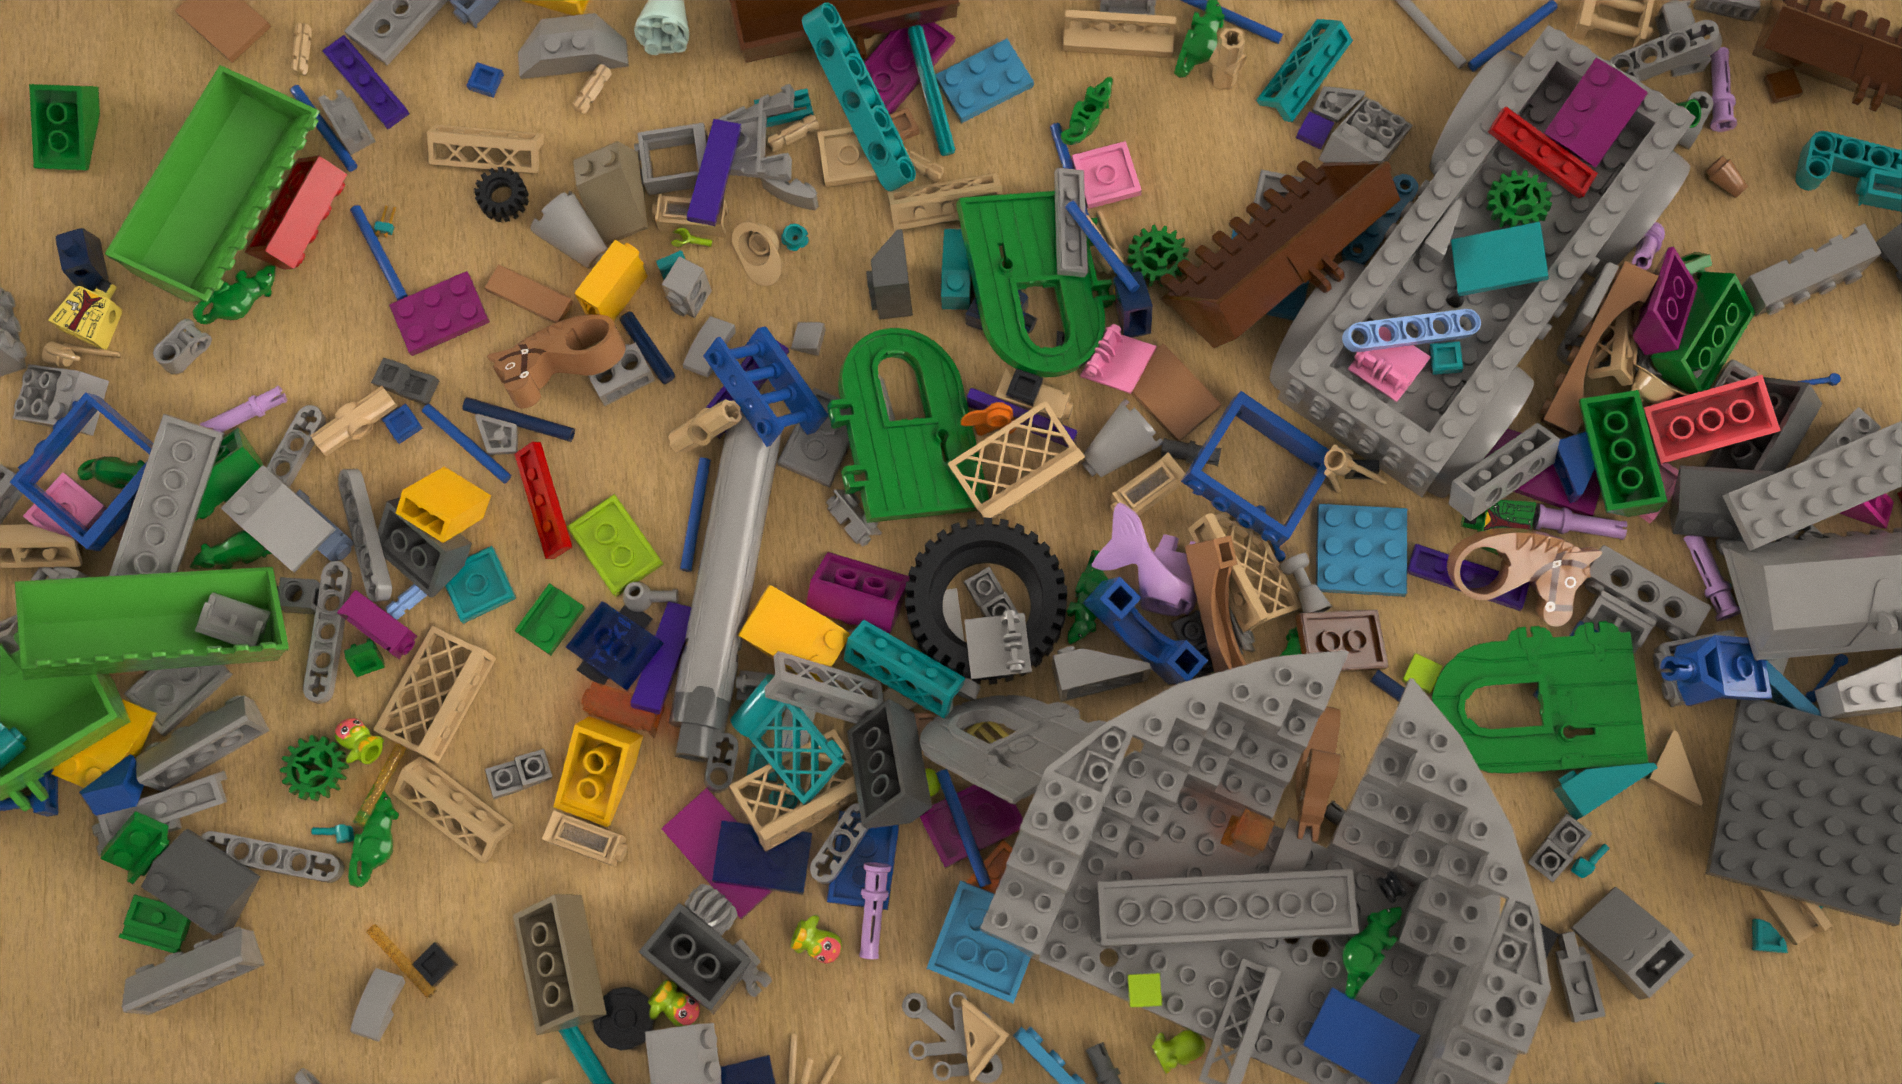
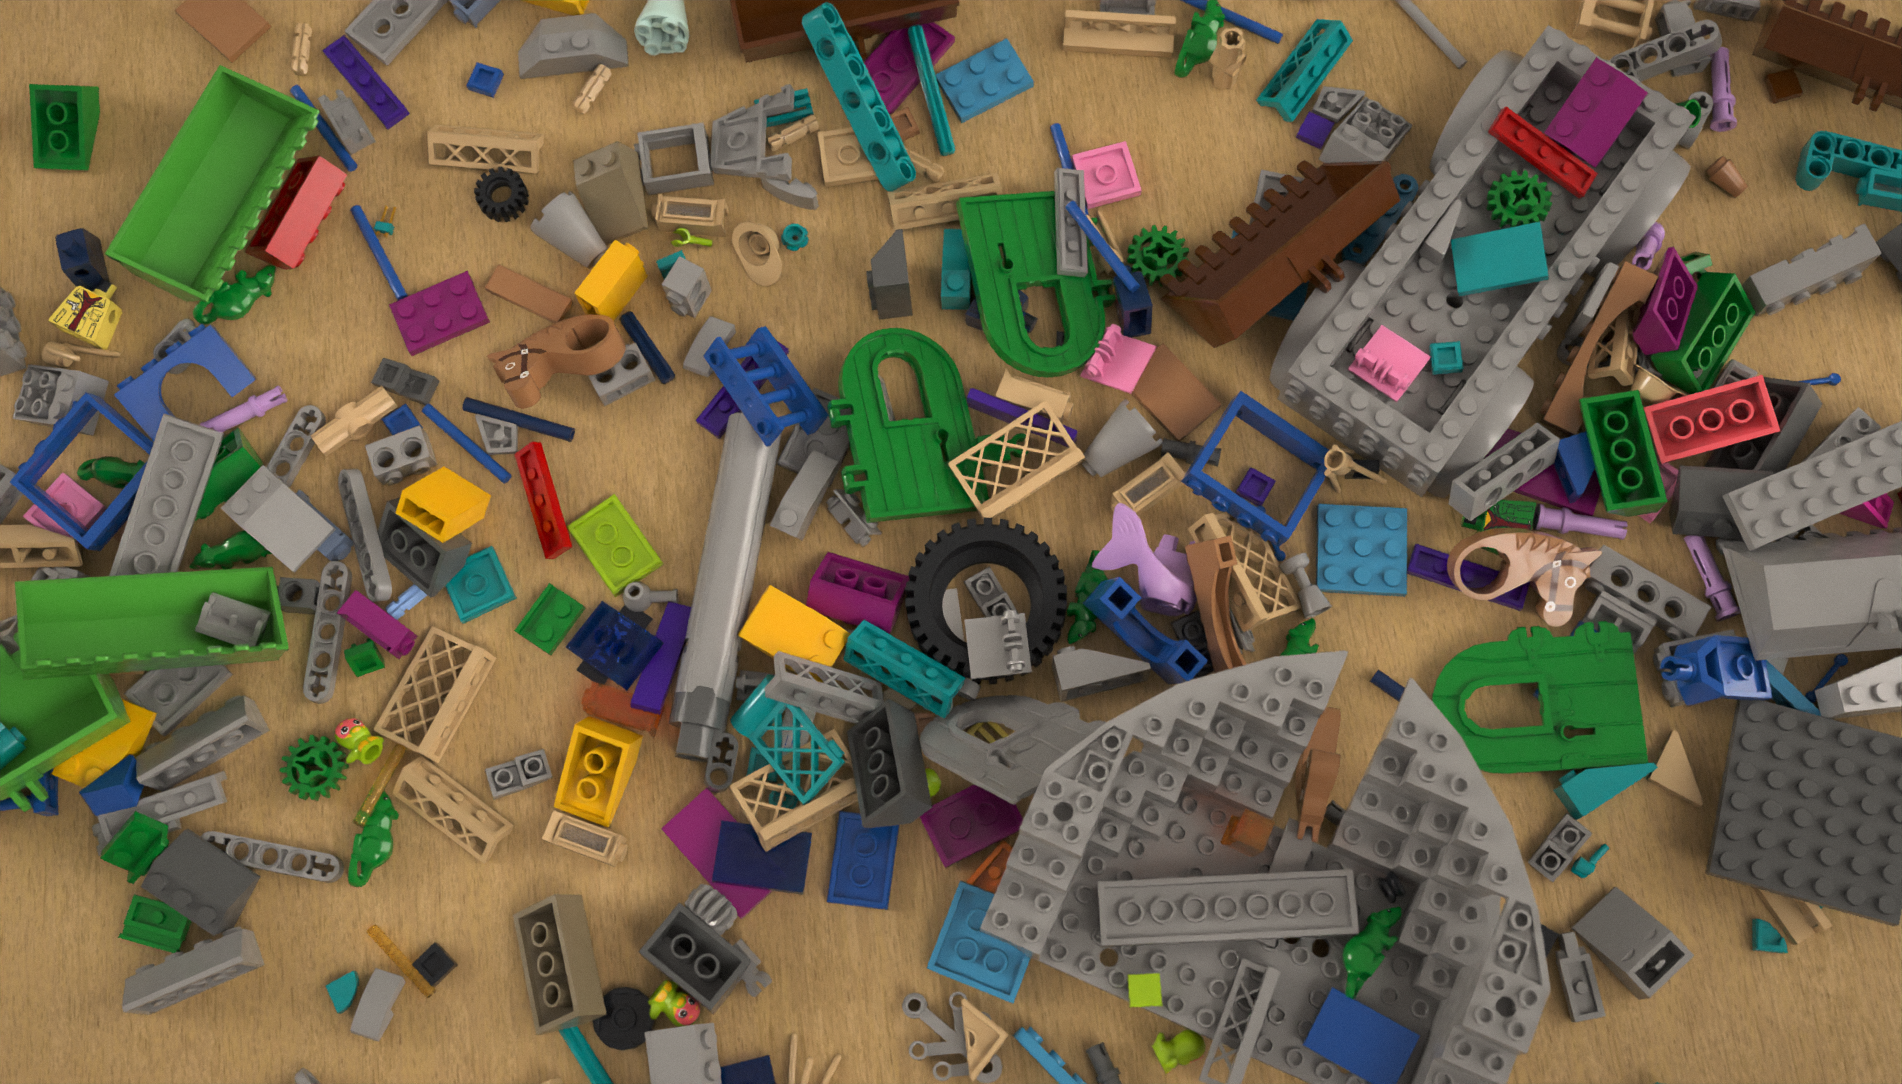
(206, 348): none -> blue arch
(343, 832): teal hand -> none
(343, 991): none -> teal tile
(400, 448): none -> light grey brick
(695, 514): blue bar -> none
(705, 426): tan piece -> none
(714, 172): dark purple tile -> none
(804, 495): none -> light grey slope
(809, 337): light grey slope -> none
(818, 943): animal -> none
(822, 858): light grey beam -> none
(871, 893): lavender pin -> none
(963, 828): blue bar -> none
(989, 419): orange plate -> none
(993, 451): none -> green plate
(1024, 387): black tile -> none
(1087, 113): green animal -> none
(1255, 487): none -> dark purple tile
(1351, 631): tile -> none
(1399, 336): light blue beam -> none
(1423, 672): lime tile -> none
(1512, 35): blue bar -> none

